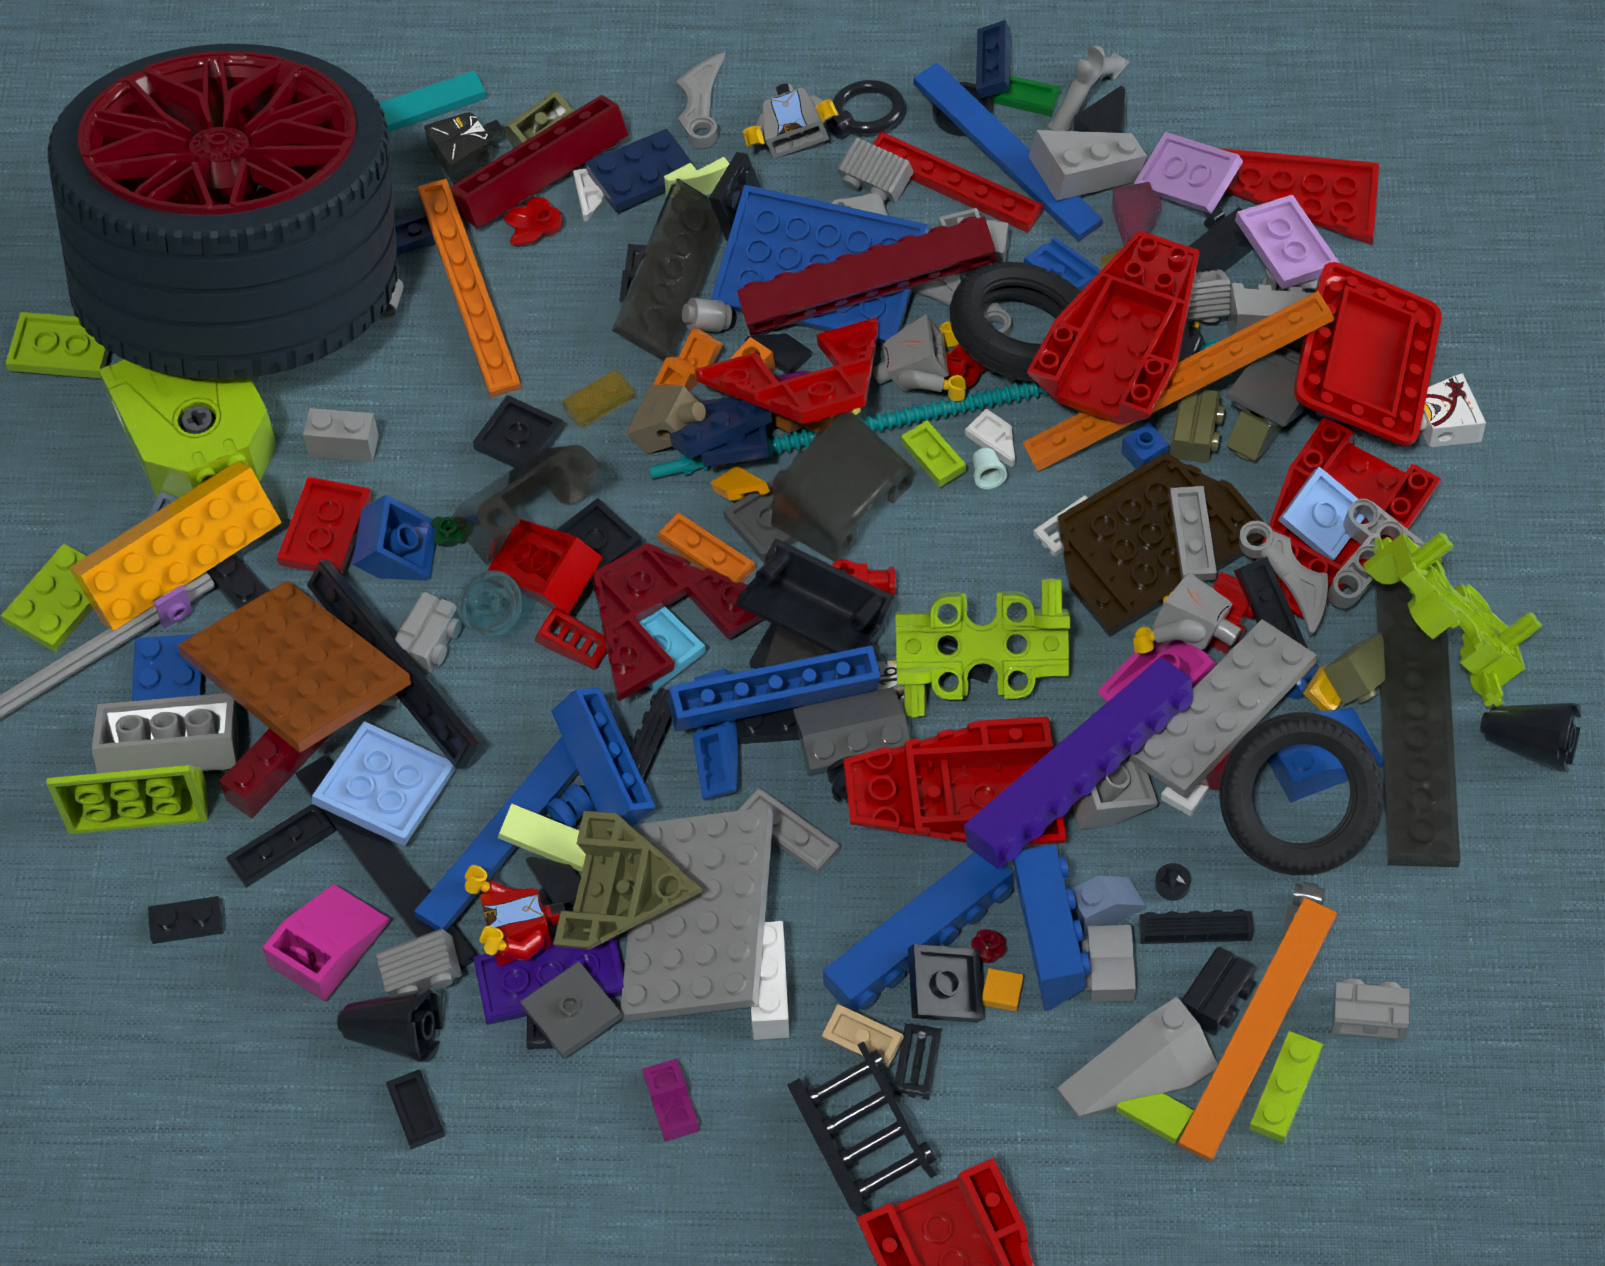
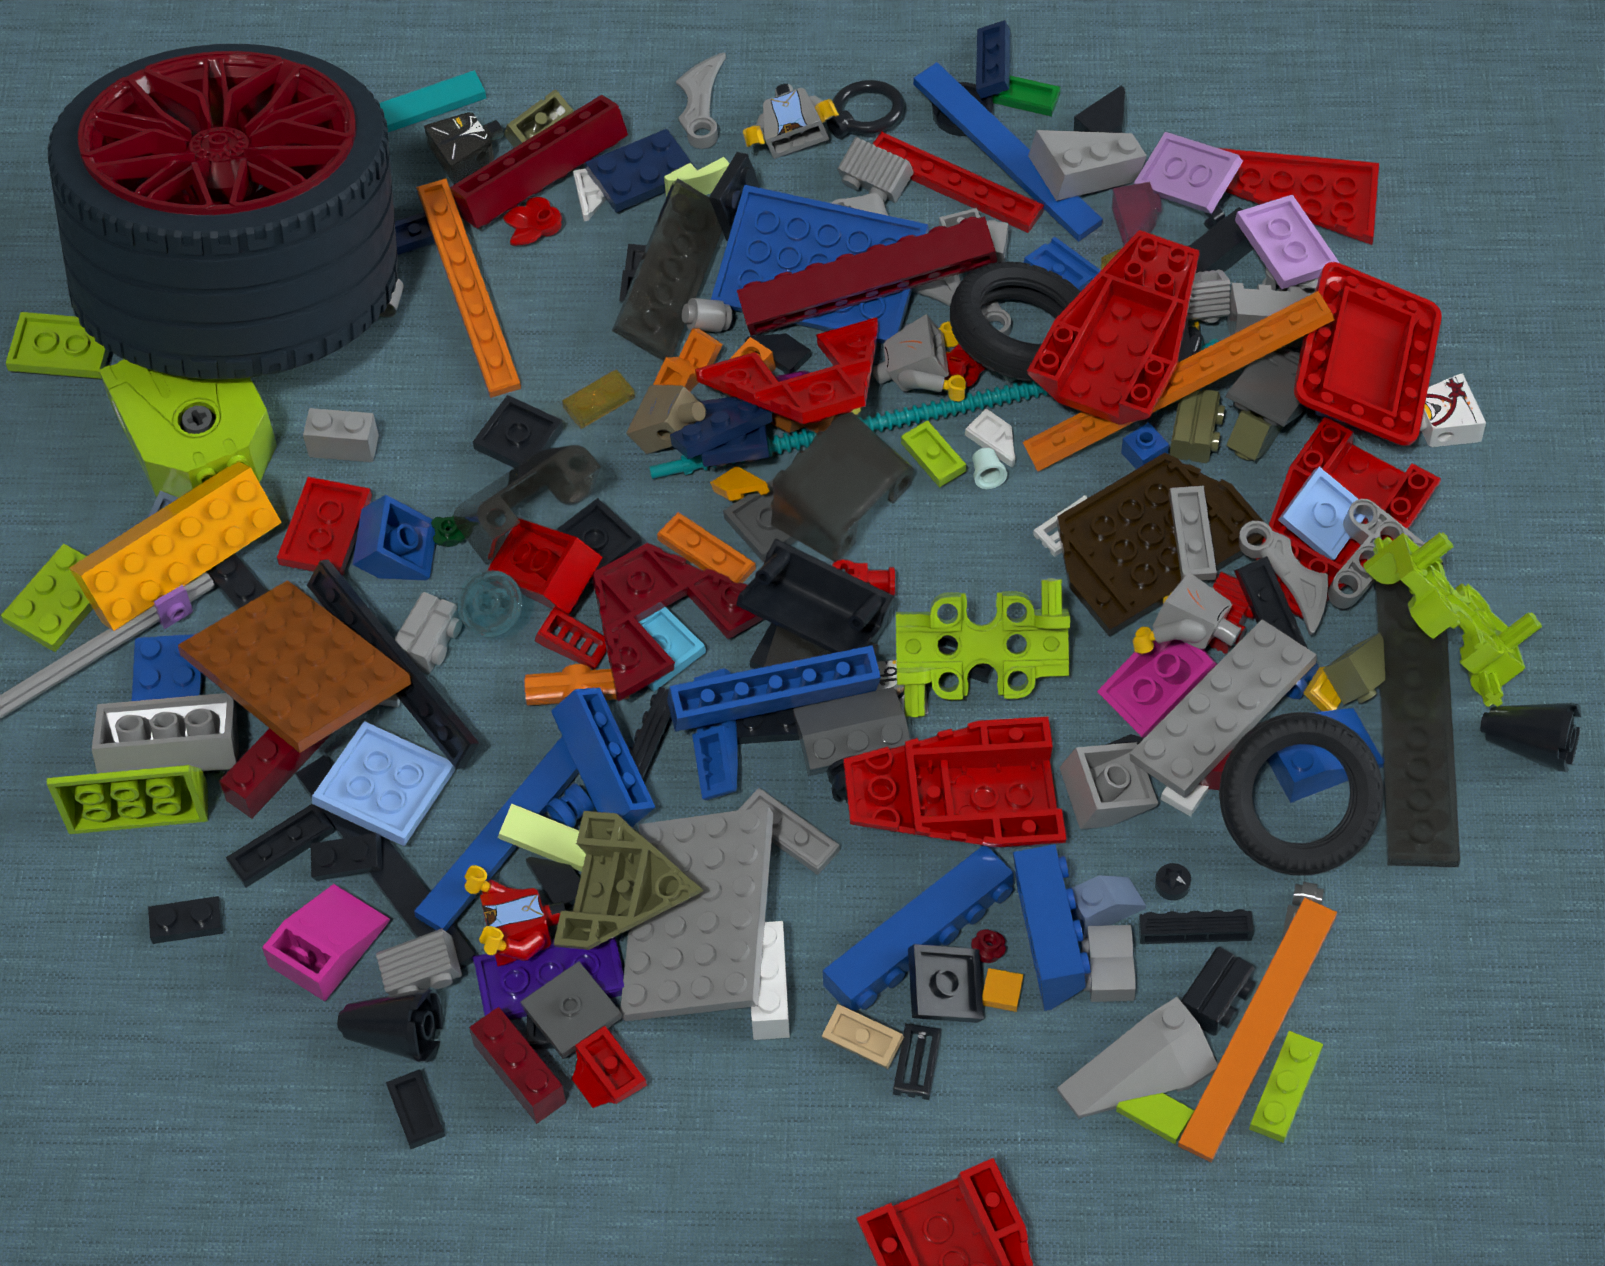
(346, 856): none -> black plate
(517, 1065): none -> dark red brick
(555, 687): none -> orange piece
(605, 1070): none -> red slope
(670, 1100): magenta slope -> none
(827, 1129): black fence -> none
(1078, 763): dark purple brick -> none
(1086, 74): light grey piece -> none
(1370, 1009): light grey brick -> none

